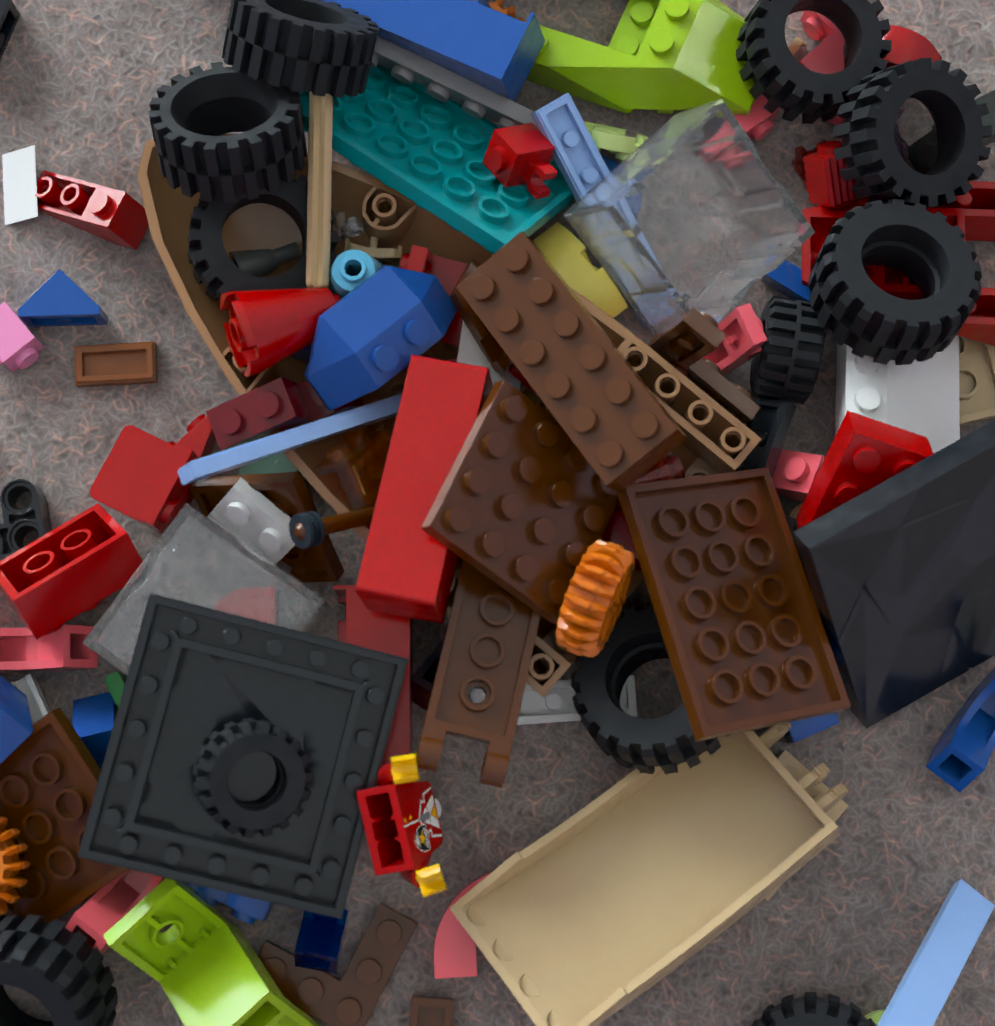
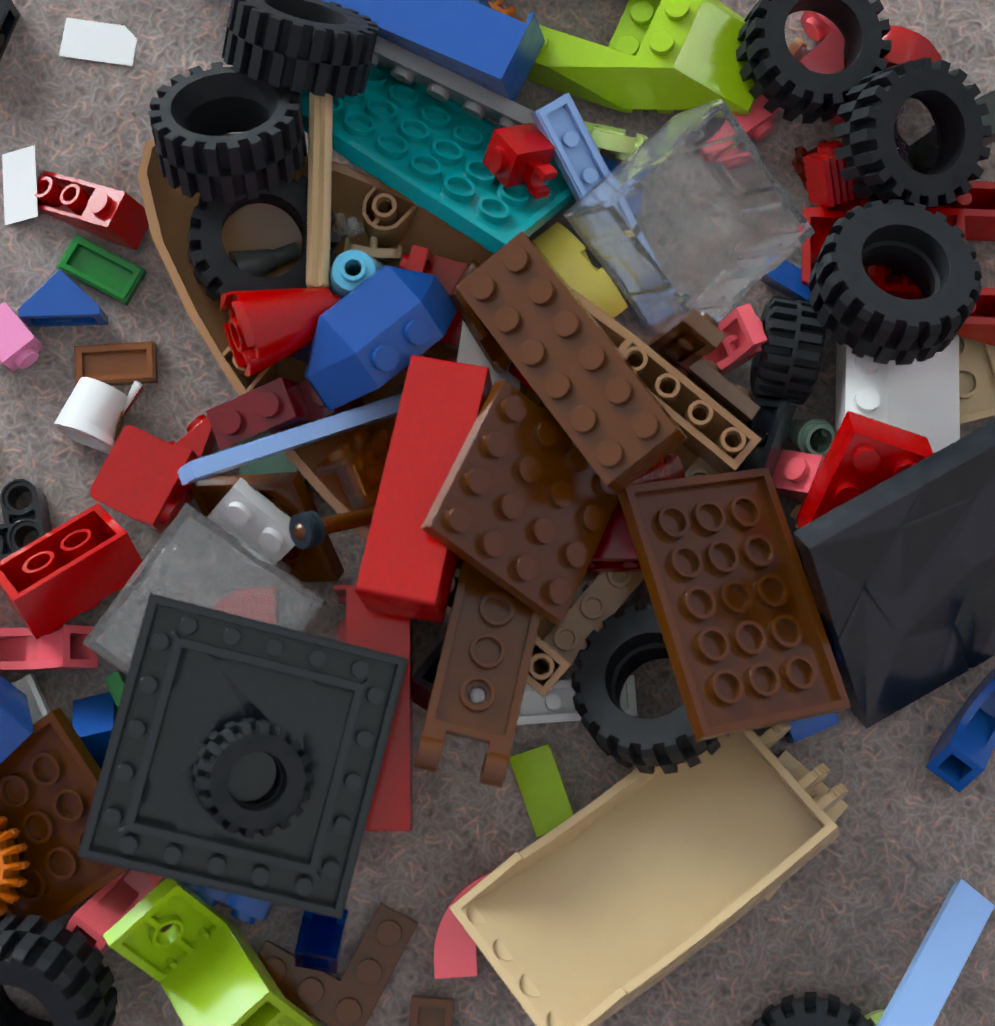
(95, 413): none -> white hat
(98, 42): none -> white sticker
(101, 269): none -> green tile
(403, 825): red torso -> none
(541, 788): none -> lime slope
(595, 598): orange gear -> none
(811, 435): none -> sand green cone

